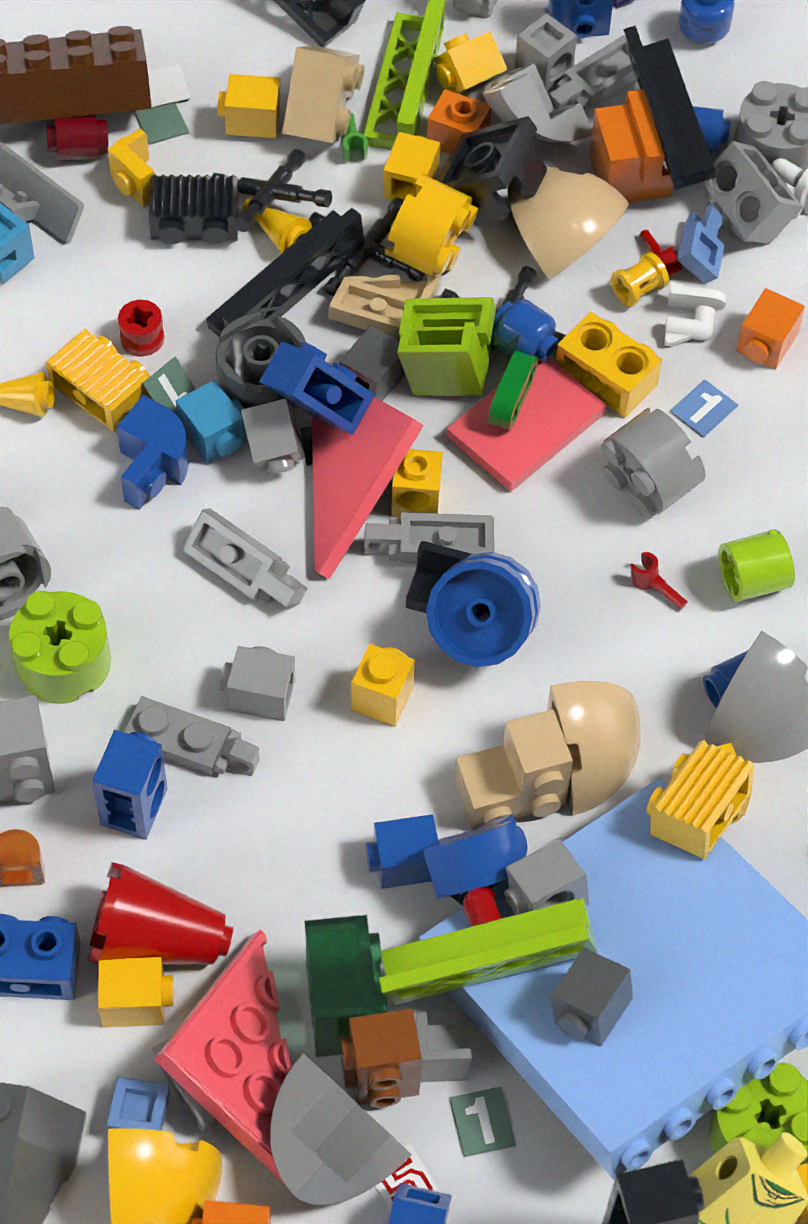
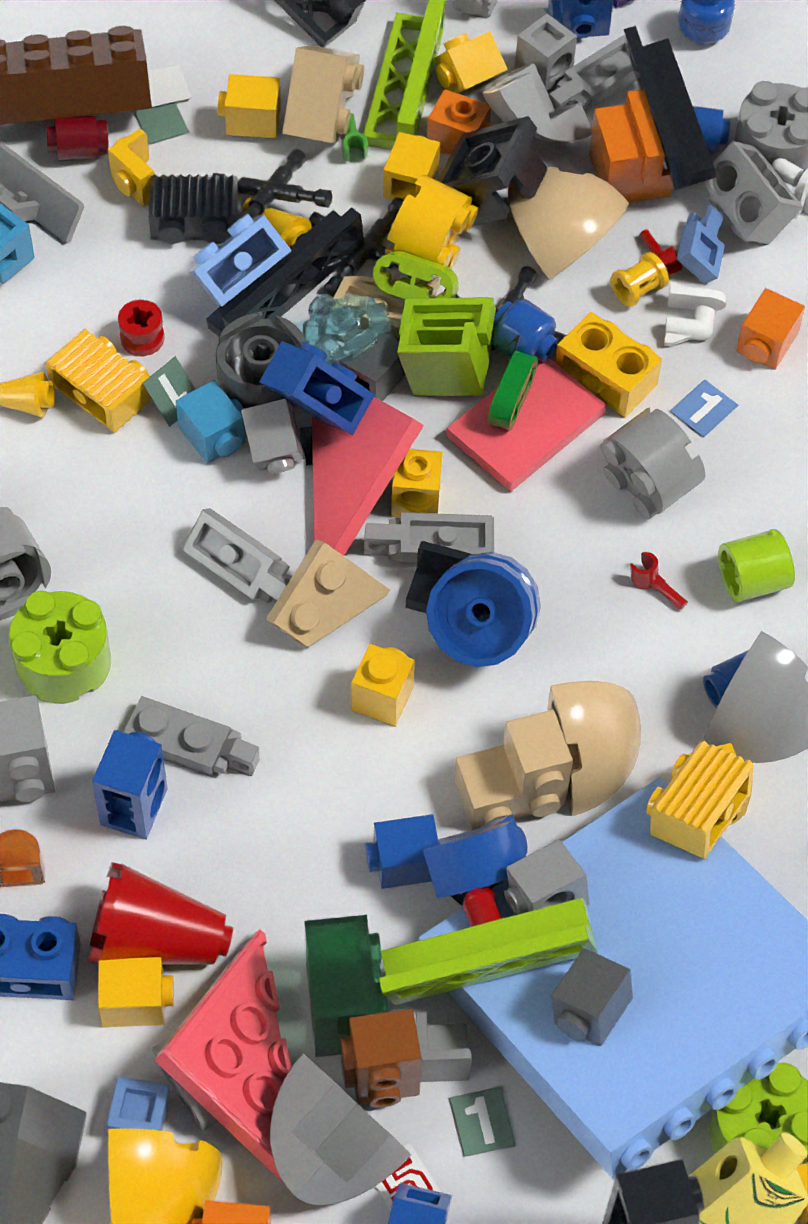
(157, 445): blue brick -> none
(240, 259): none -> light blue brick
(259, 682): light grey brick -> none
(323, 595): none -> tan wing
(342, 325): none -> clear light blue piece
(419, 269): none -> lime beam

